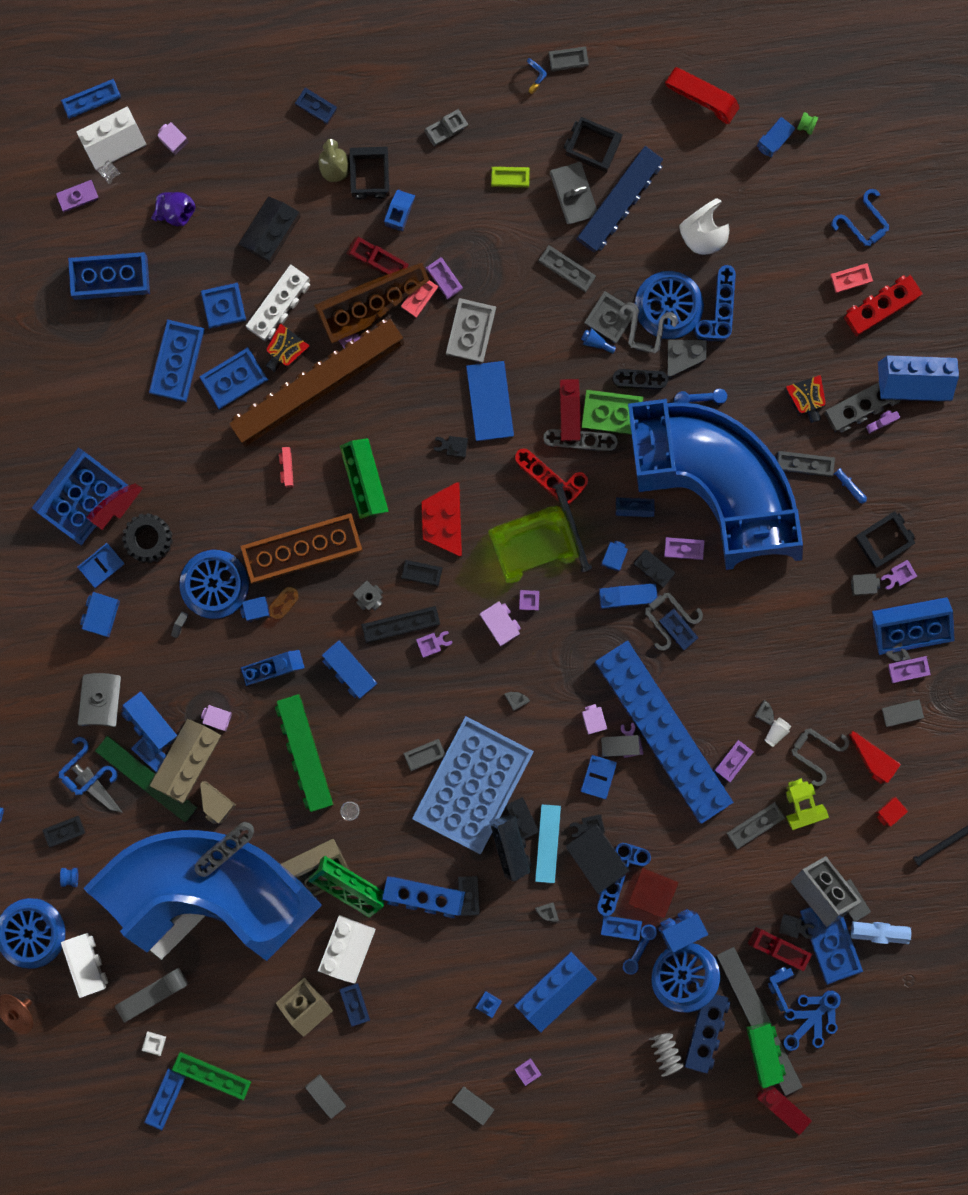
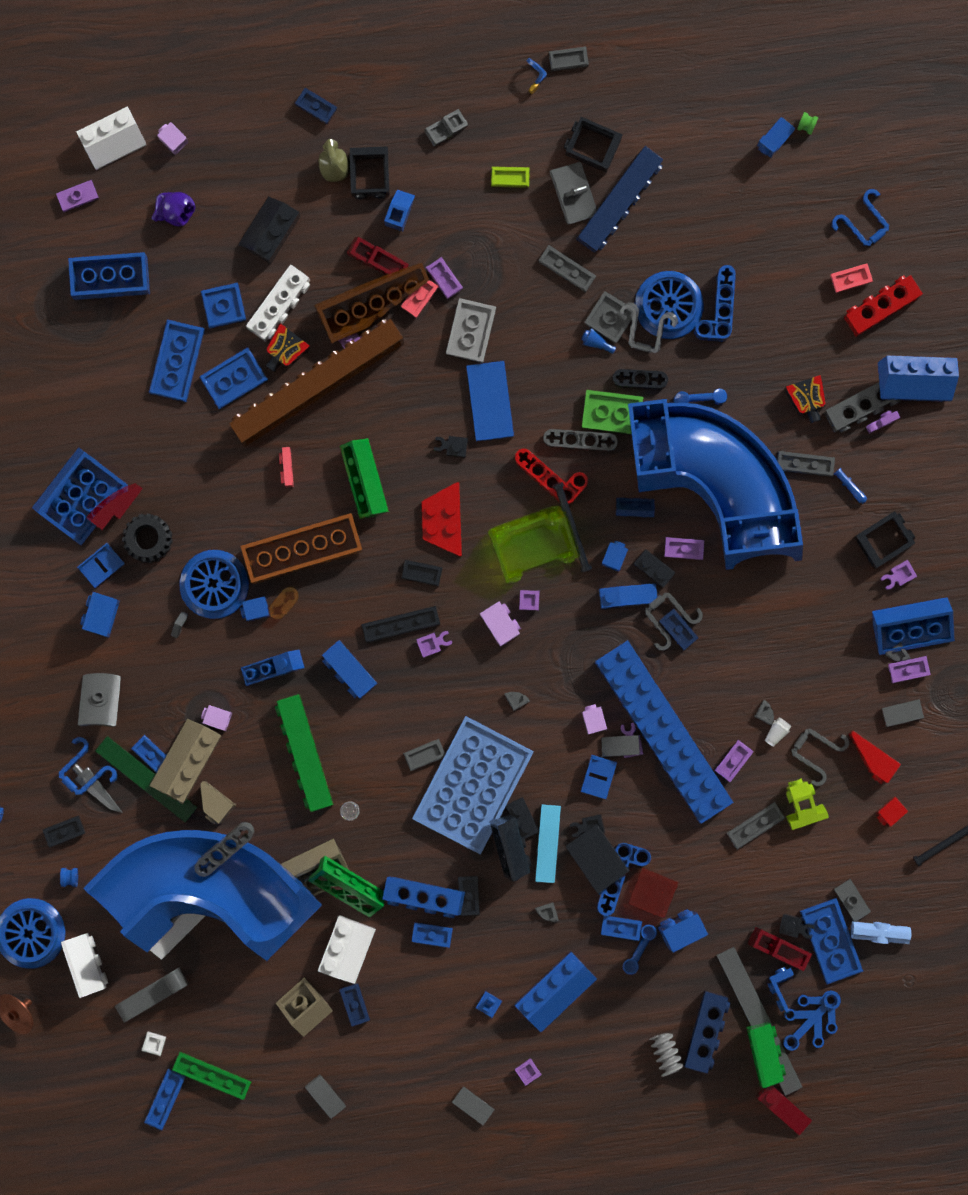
(91, 98): blue tile -> none
(108, 171): clear wheel -> none
(148, 723): blue brick -> none
(365, 590): dark grey brick -> none
(432, 934): none -> blue plate
(570, 410): dark red slope -> none
(684, 355): dark grey wing -> none
(701, 232): white piece -> none
(703, 93): red beam -> none
(704, 992): blue piece -> none
(826, 891): dark grey slope -> none
(864, 584): dark grey brick -> none

